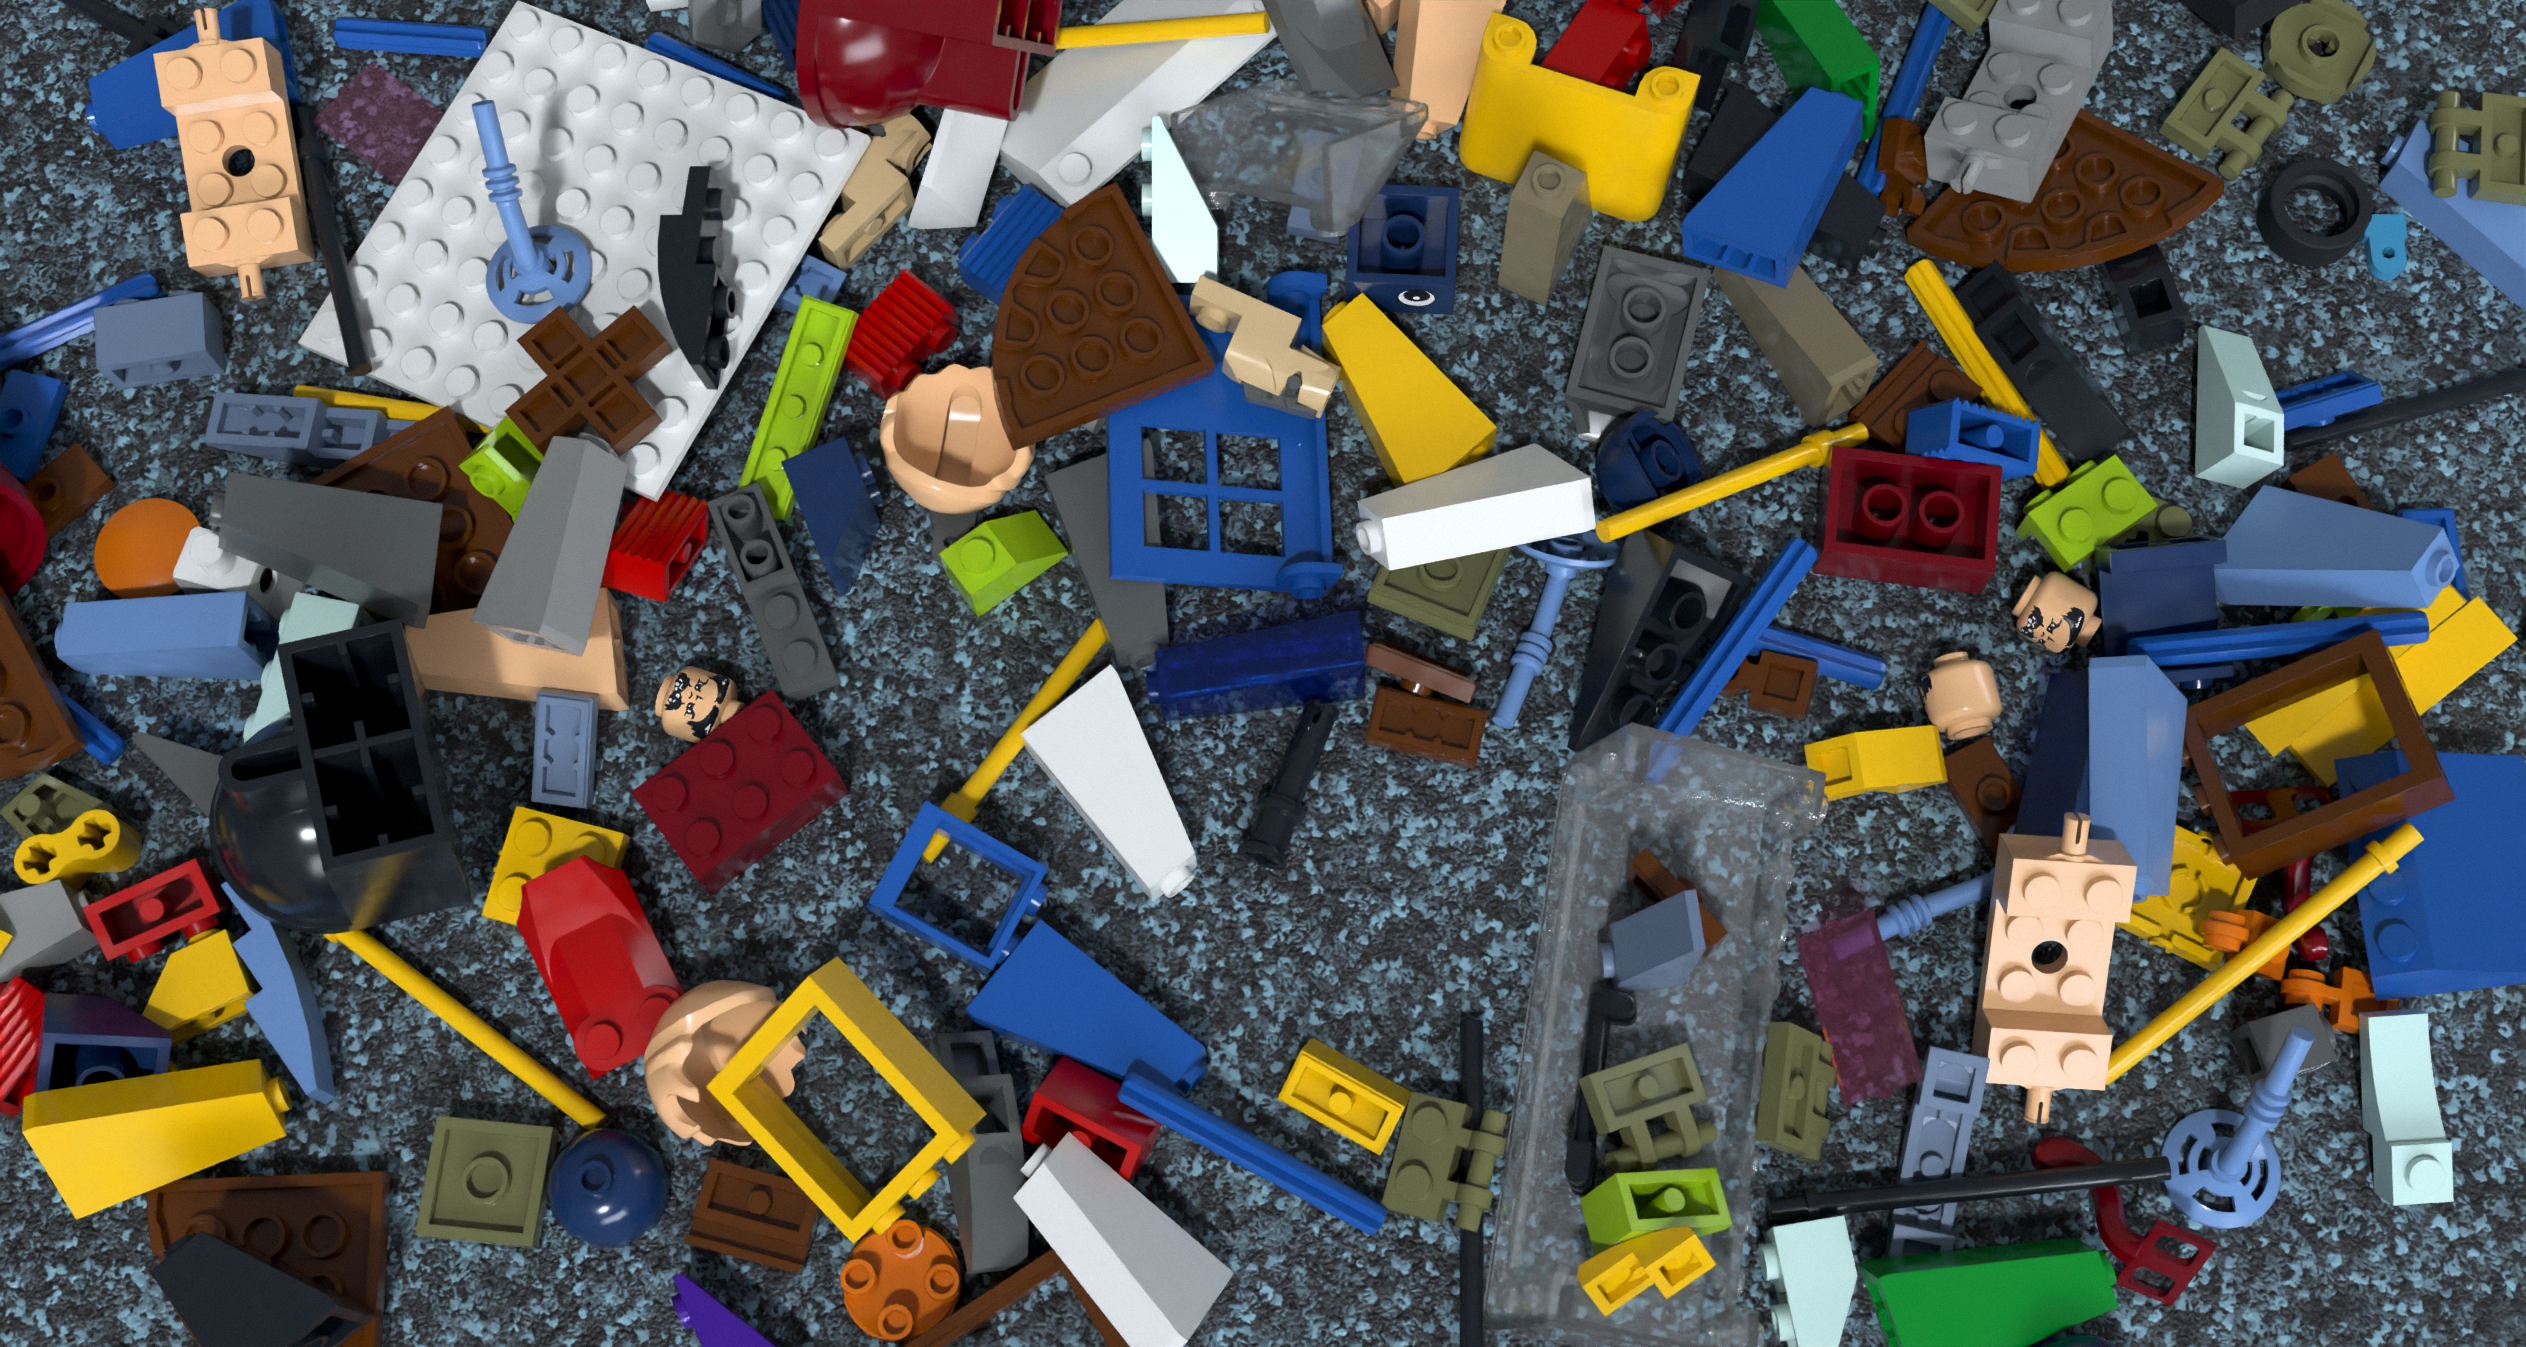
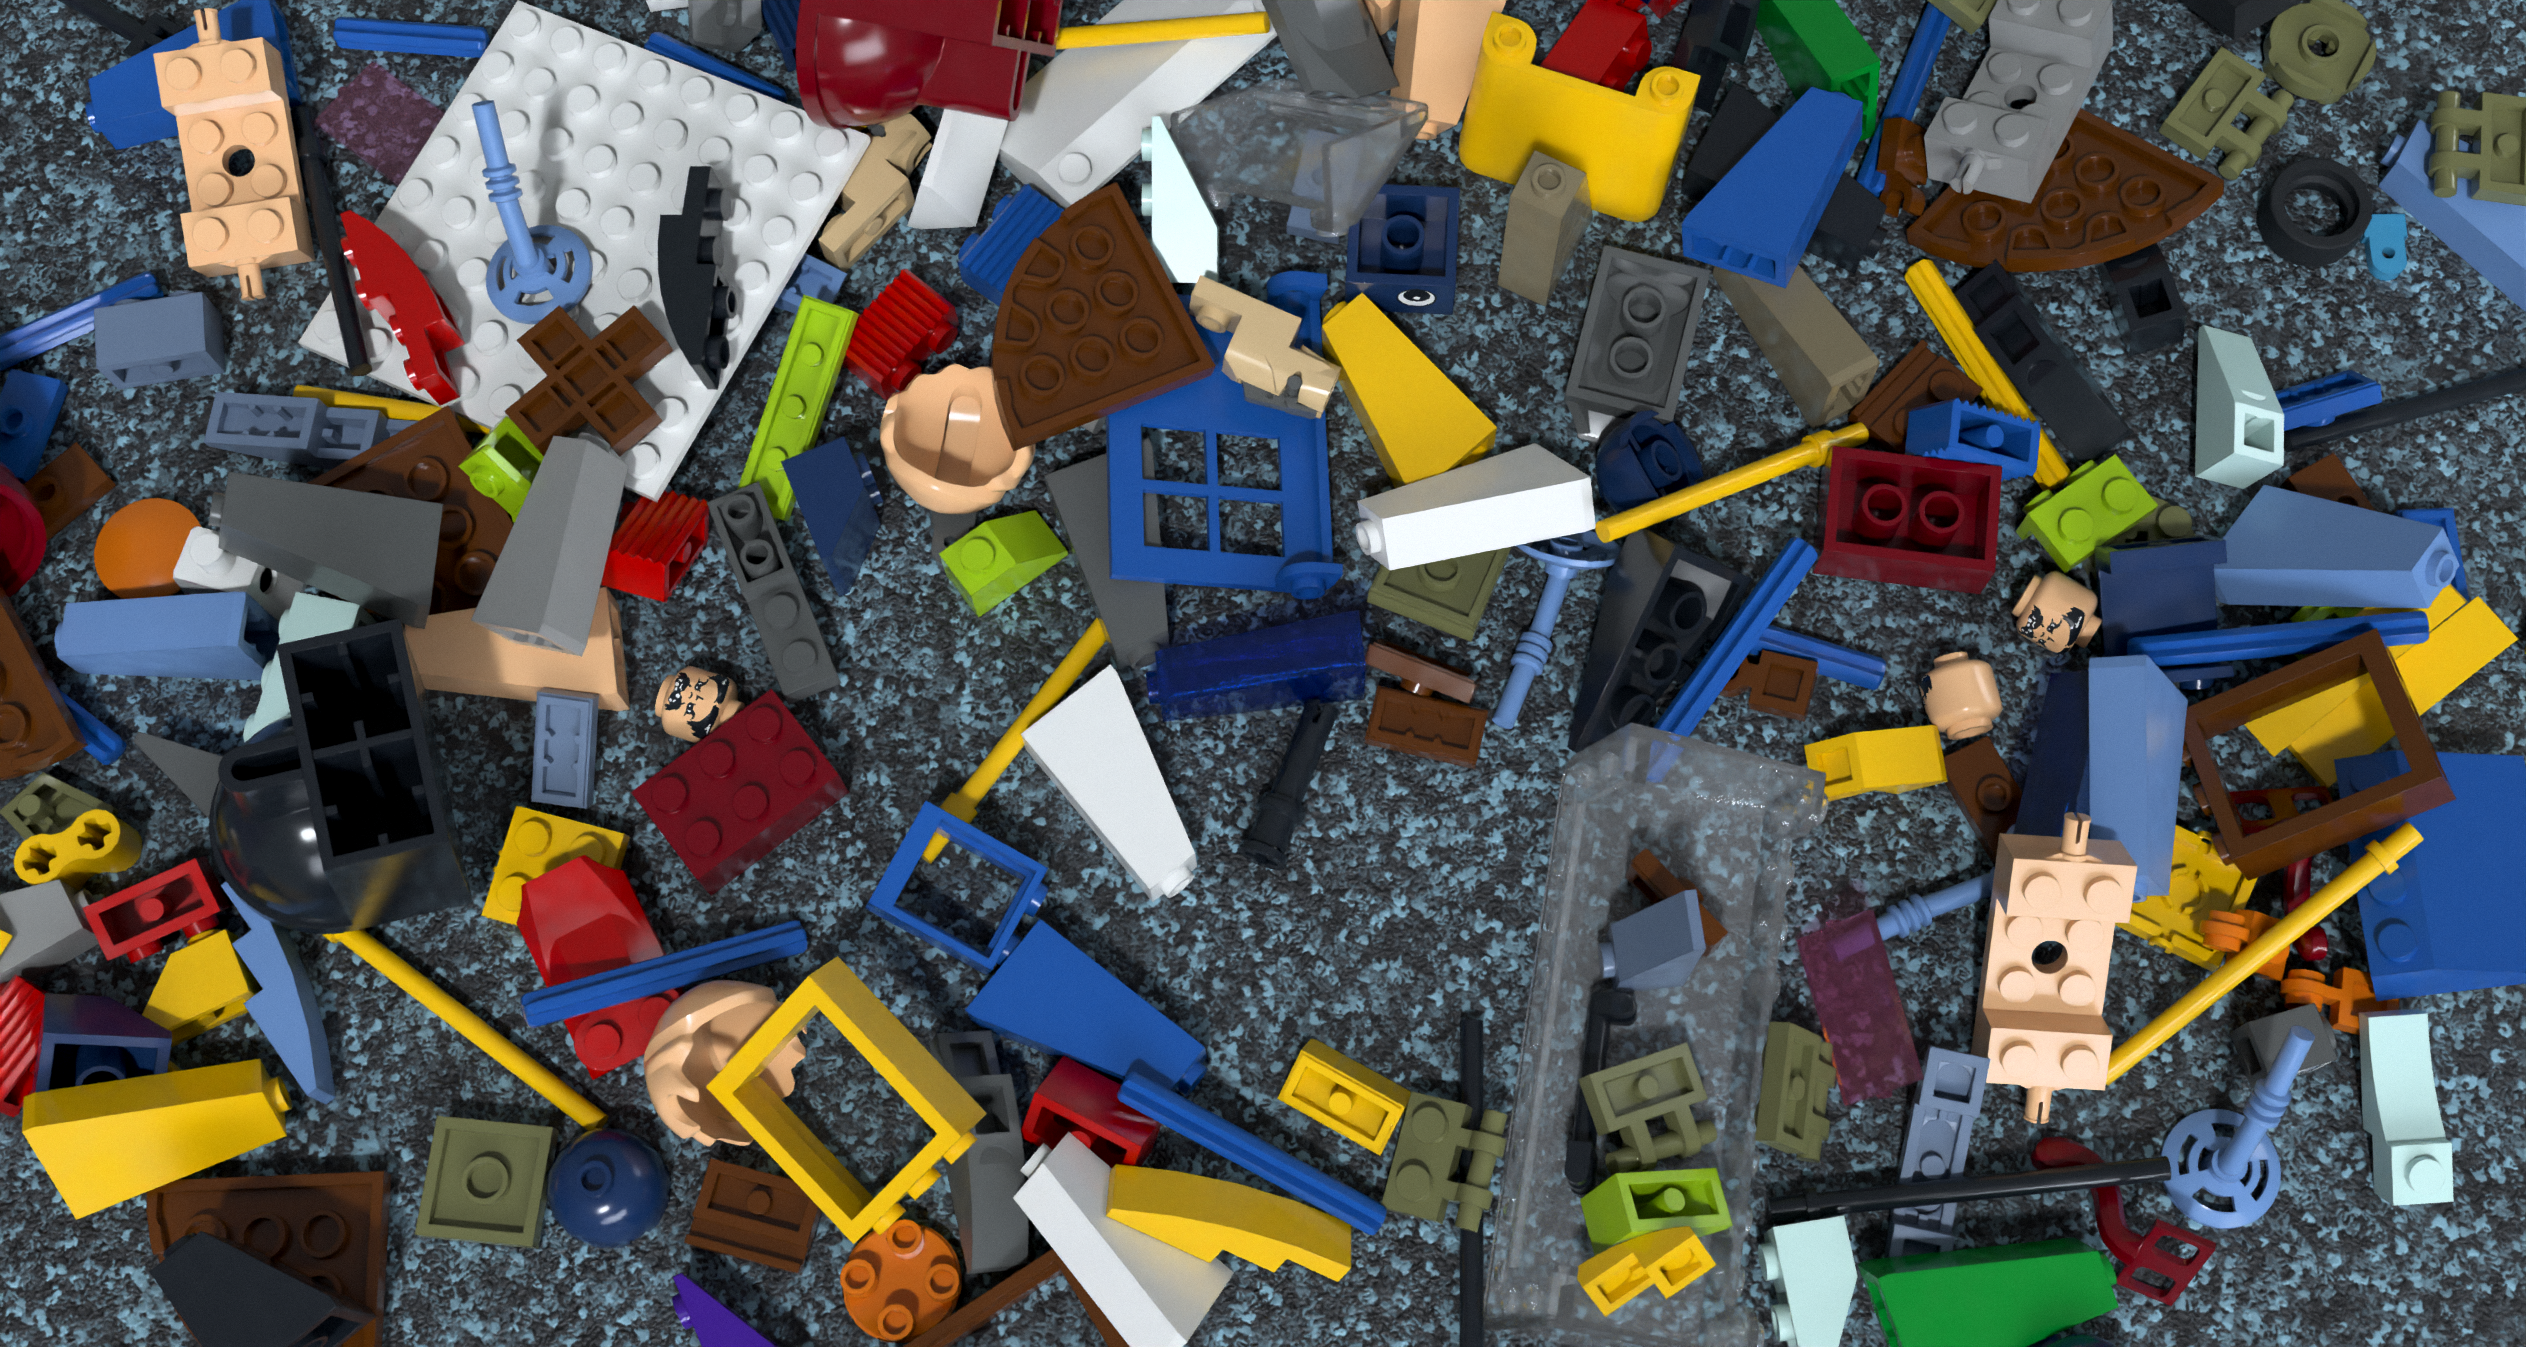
(408, 304): none -> red slope
(662, 973): none -> blue axle
(1219, 1215): none -> yellow slope

